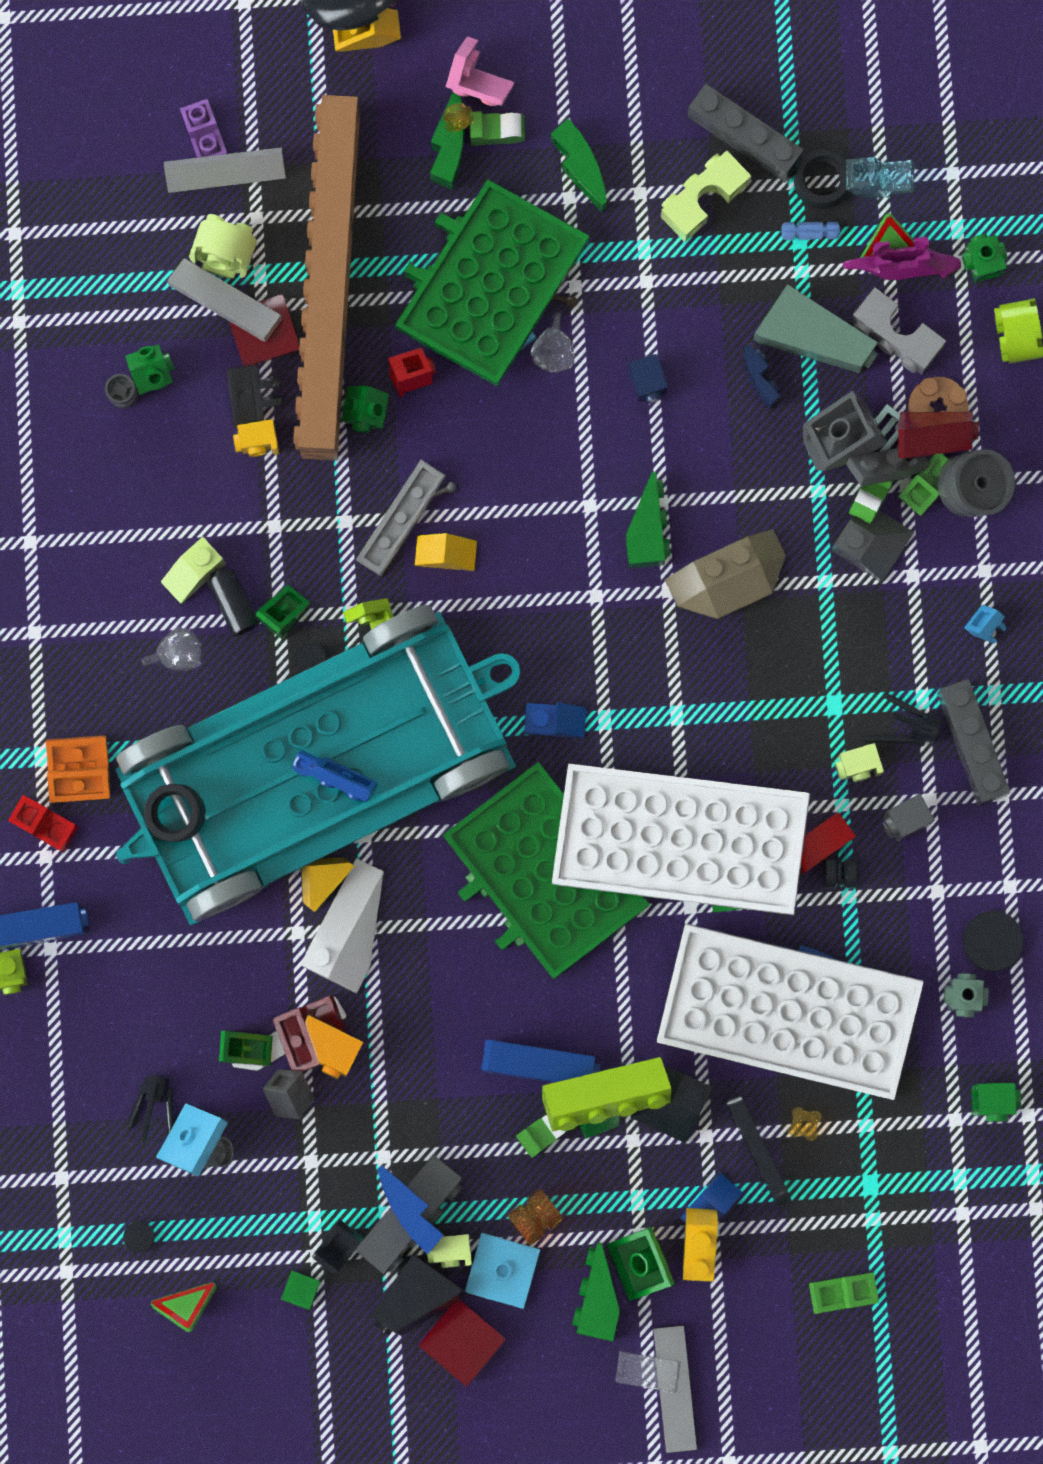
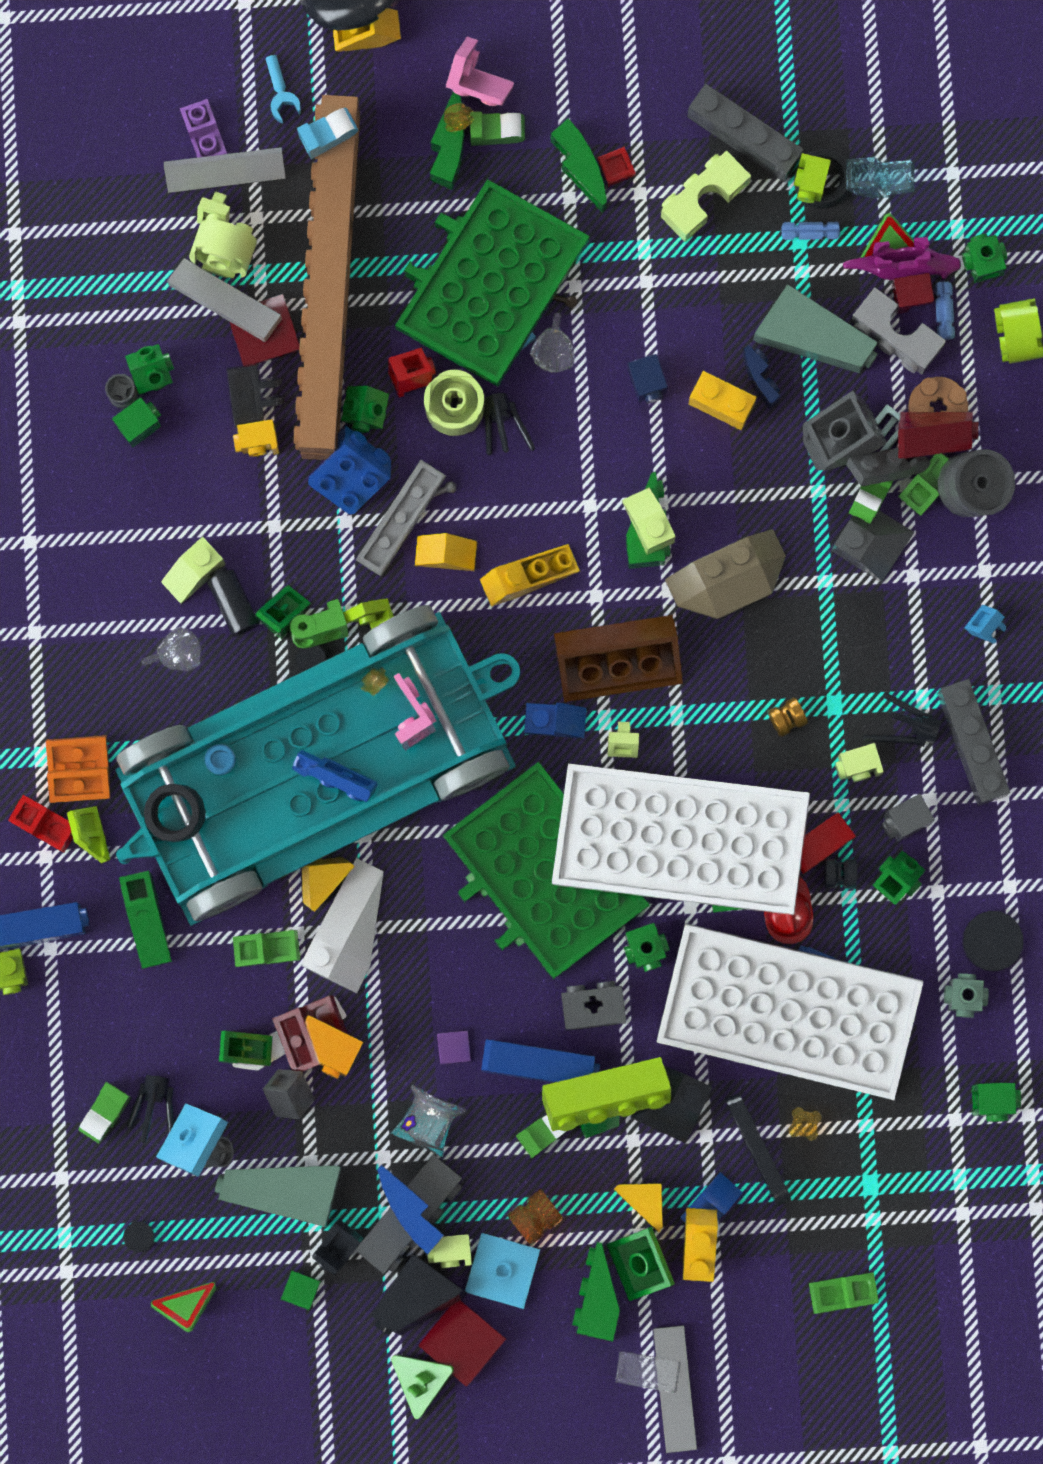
(88, 832): none -> lime tile
(104, 1112): none -> bright green leg
(137, 421): none -> green brick
(145, 918): none -> green slope
(215, 206): none -> yellowish green tile
(220, 759): none -> dark azure tile
(266, 948): none -> bright green slope
(282, 97): none -> medium azure piece
(283, 1191): none -> sand green slope
(319, 627): none -> bright green leg
(327, 132): none -> medium azure leg
(351, 472): none -> blue bracket
(374, 681): none -> clear yellow plate
(412, 730): none -> bright pink bracket
(420, 1381): none -> piece
(427, 1121): none -> clear hat
(440, 393): none -> yellowish green brick
(453, 1047): none -> medium lavender slope
(498, 411): none -> black plant
(528, 574): none -> yellow slope
(609, 1014): none -> dark grey brick
(616, 166): none -> red tile
(618, 658): none -> reddish brown slope
(623, 742): none -> yellowish green tile
(645, 1200): none -> yellow slope
(646, 935): none -> green brick
(649, 521): none -> yellowish green slope
(722, 400): none -> yellow brick
(781, 719): none -> pearl gold wheel
(796, 927): none -> red piece
(811, 178): none -> lime brick
(899, 877): none -> green brick
(912, 291): none -> dark red panel
(944, 310): none -> medium blue axle

